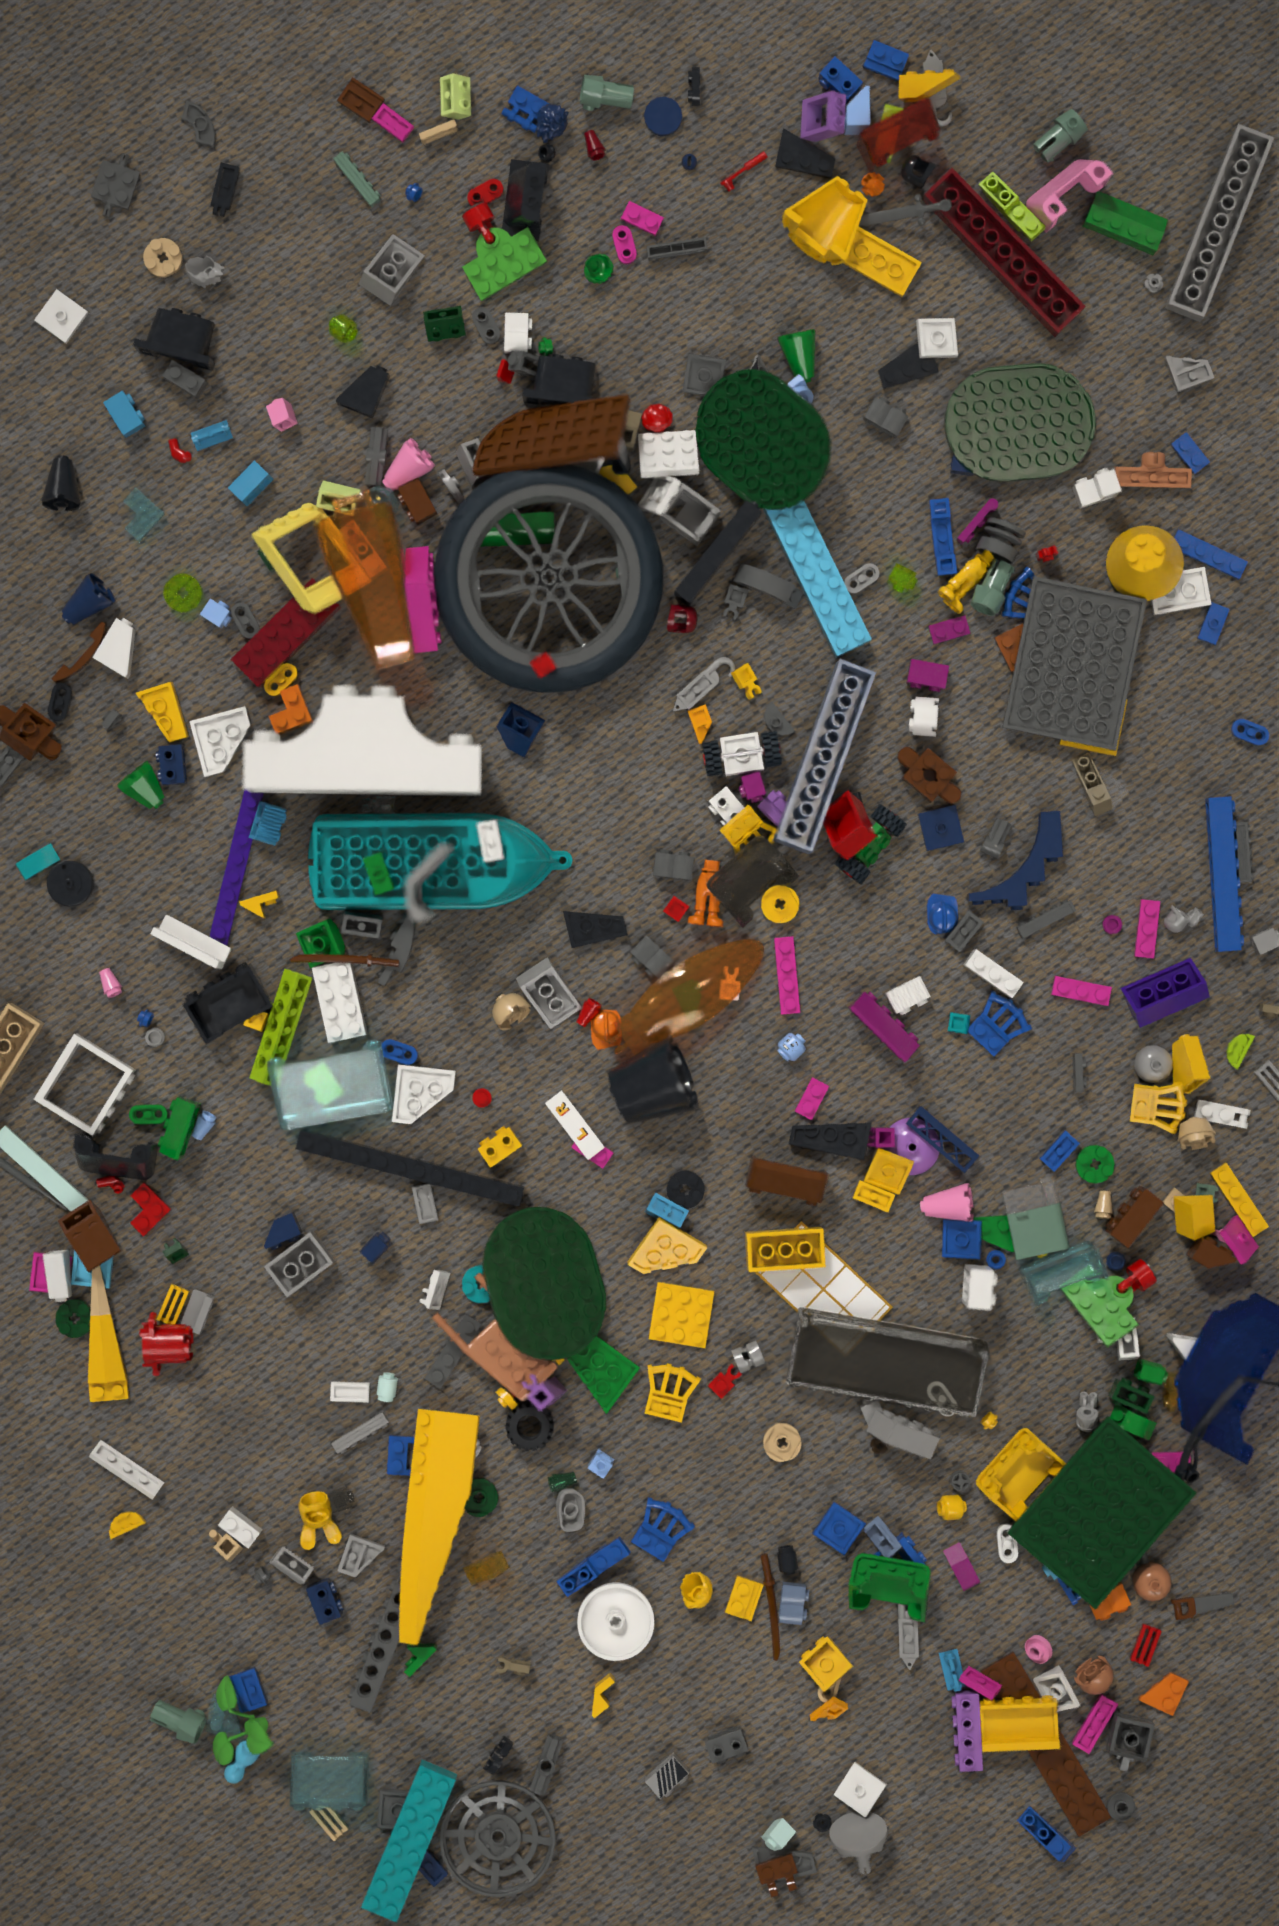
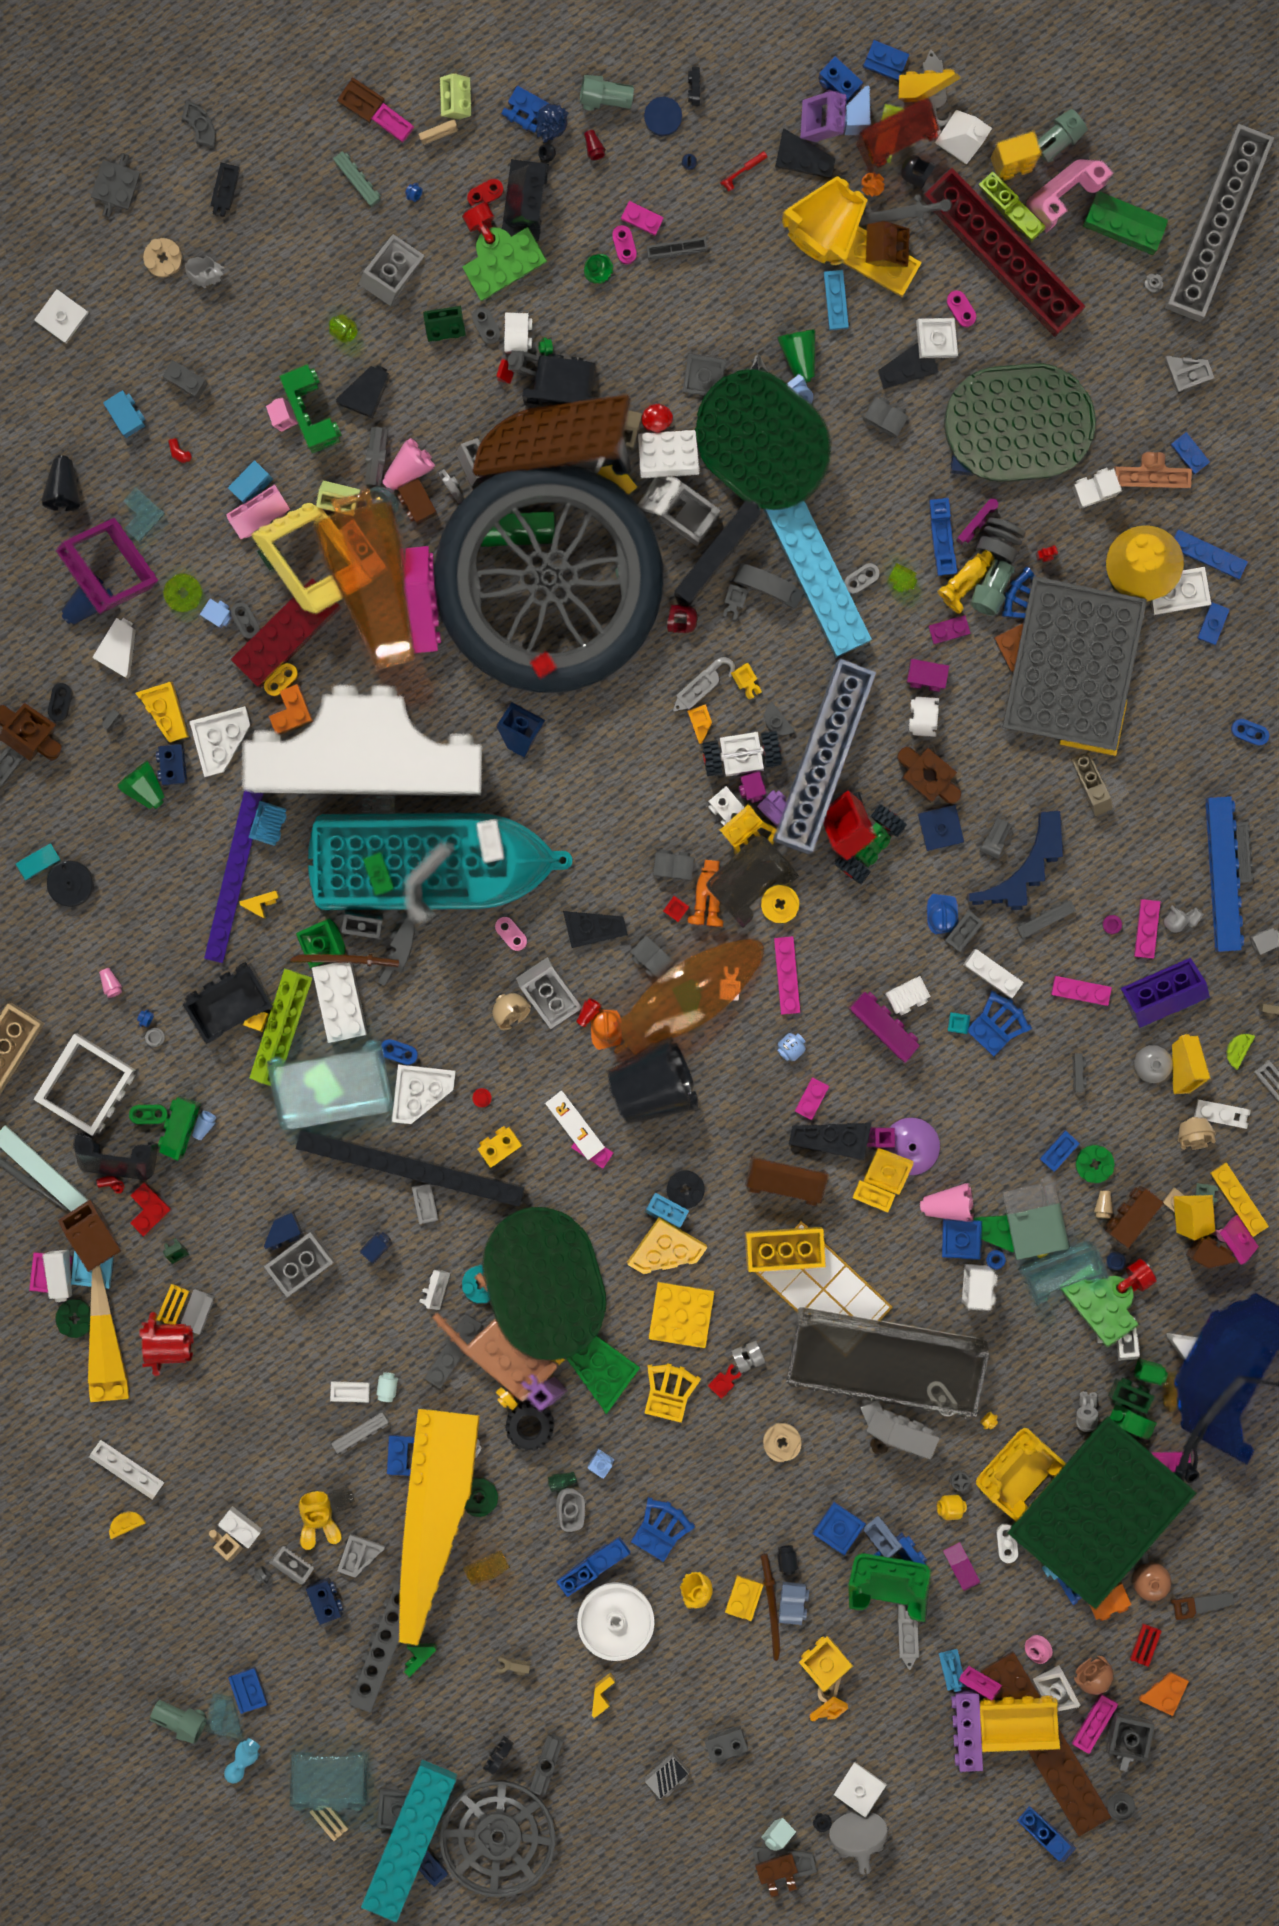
(65, 672): reddish brown slope -> none
(86, 578): none -> magenta window
(179, 338): black windscreen -> none
(192, 942): white panel -> none
(211, 435): dark azure hinge -> none
(255, 1727): bright green plant -> none
(258, 512): none -> bright pink brick
(296, 384): none -> green plate
(511, 933): none -> bright pink plate
(836, 300): none -> dark azure plate
(887, 244): none -> reddish brown slope
(947, 1134): dark blue fence -> none
(961, 308): none -> dark pink plate
(963, 135): none -> white slope
(1015, 156): none -> yellow brick
(1145, 1103): yellow plate -> none

